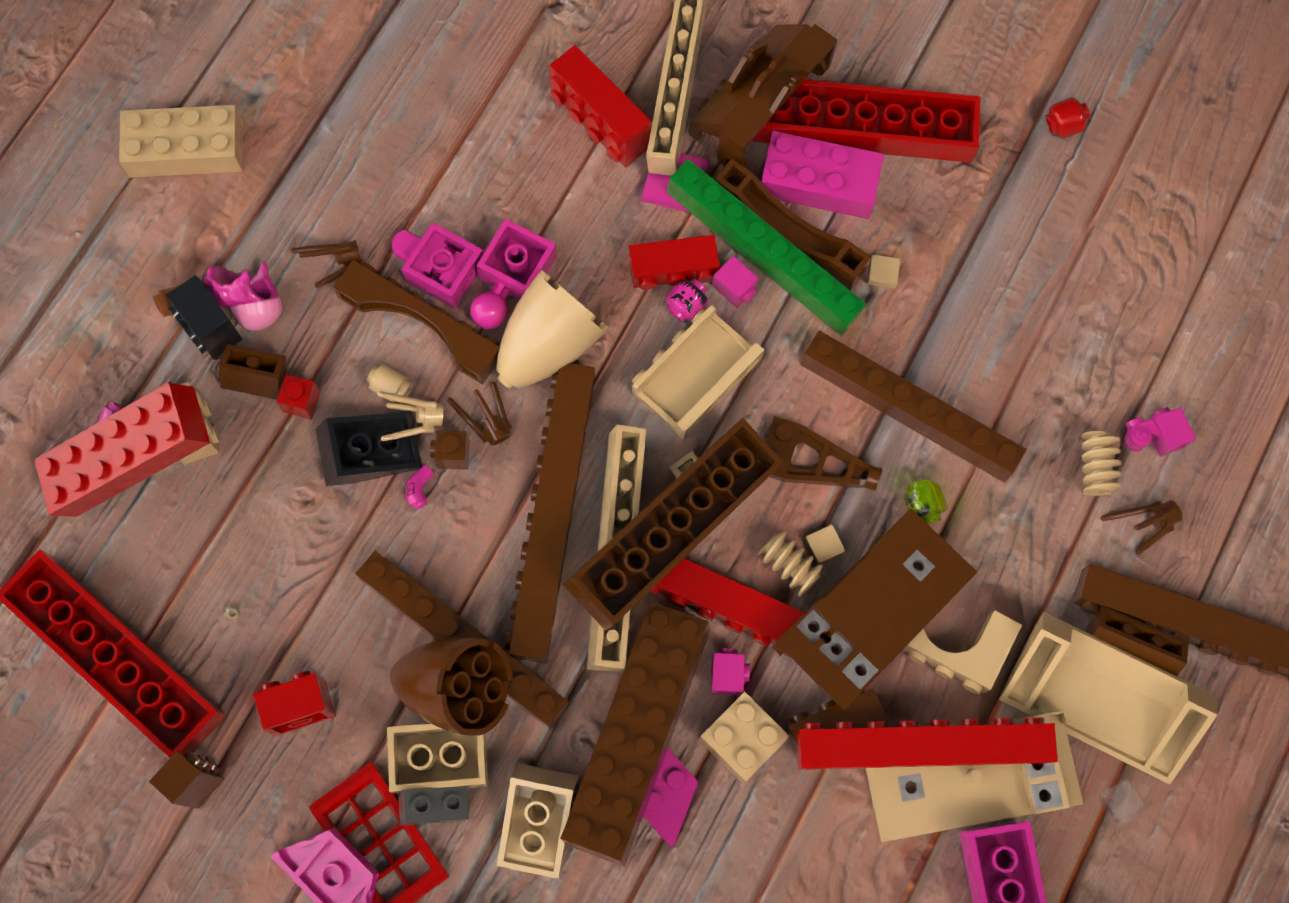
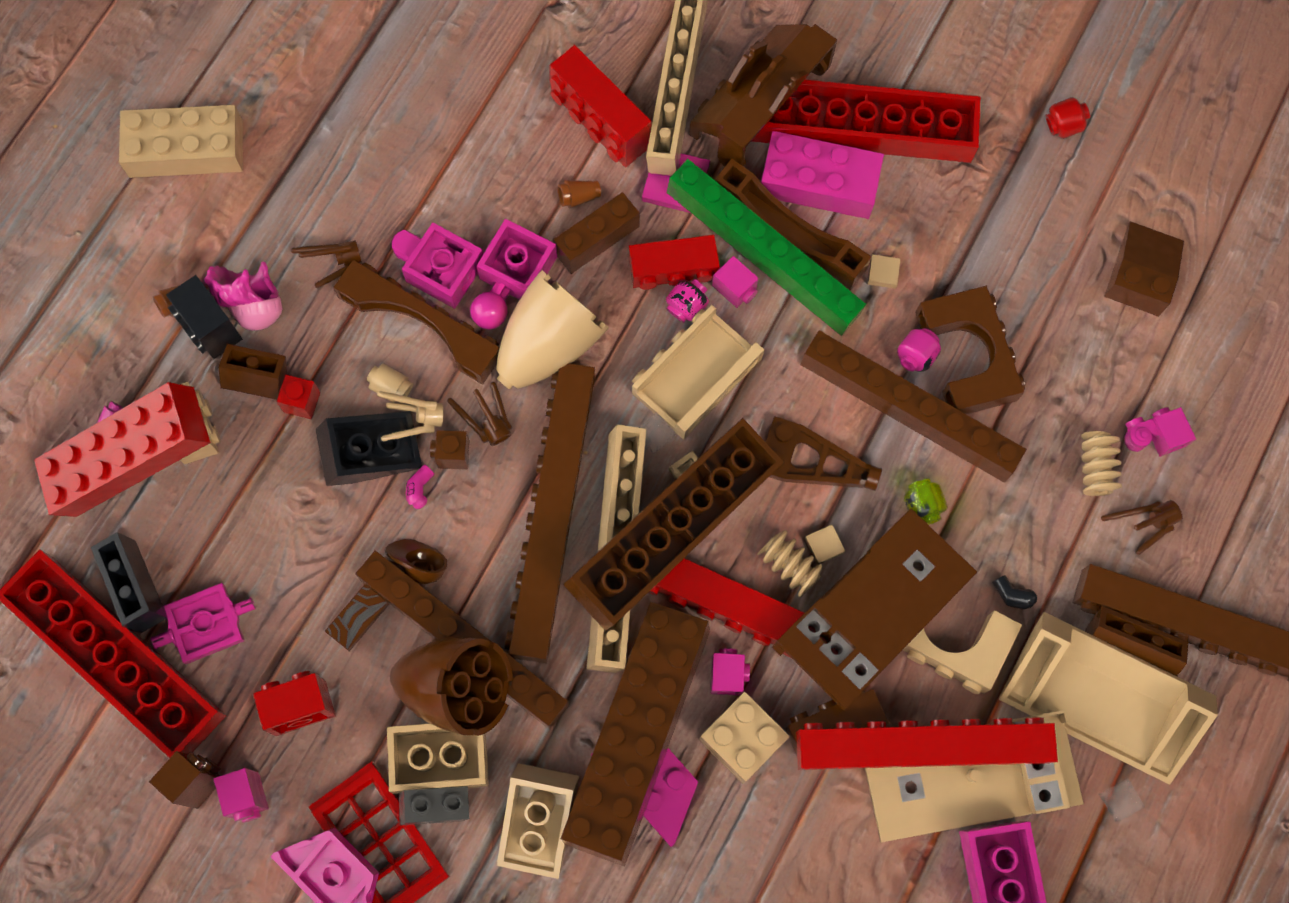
(129, 583): none -> black brick
(203, 623): none -> dark pink plate
(241, 795): none -> dark pink brick
(357, 617): none -> tile
(418, 560): none -> reddish brown cap
(576, 192): none -> dark orange cone
(597, 232): none -> reddish brown brick
(919, 350): none -> dark pink head
(976, 313): none -> reddish brown arch
(1014, 597): none -> black arm
(1146, 269): none -> reddish brown slope

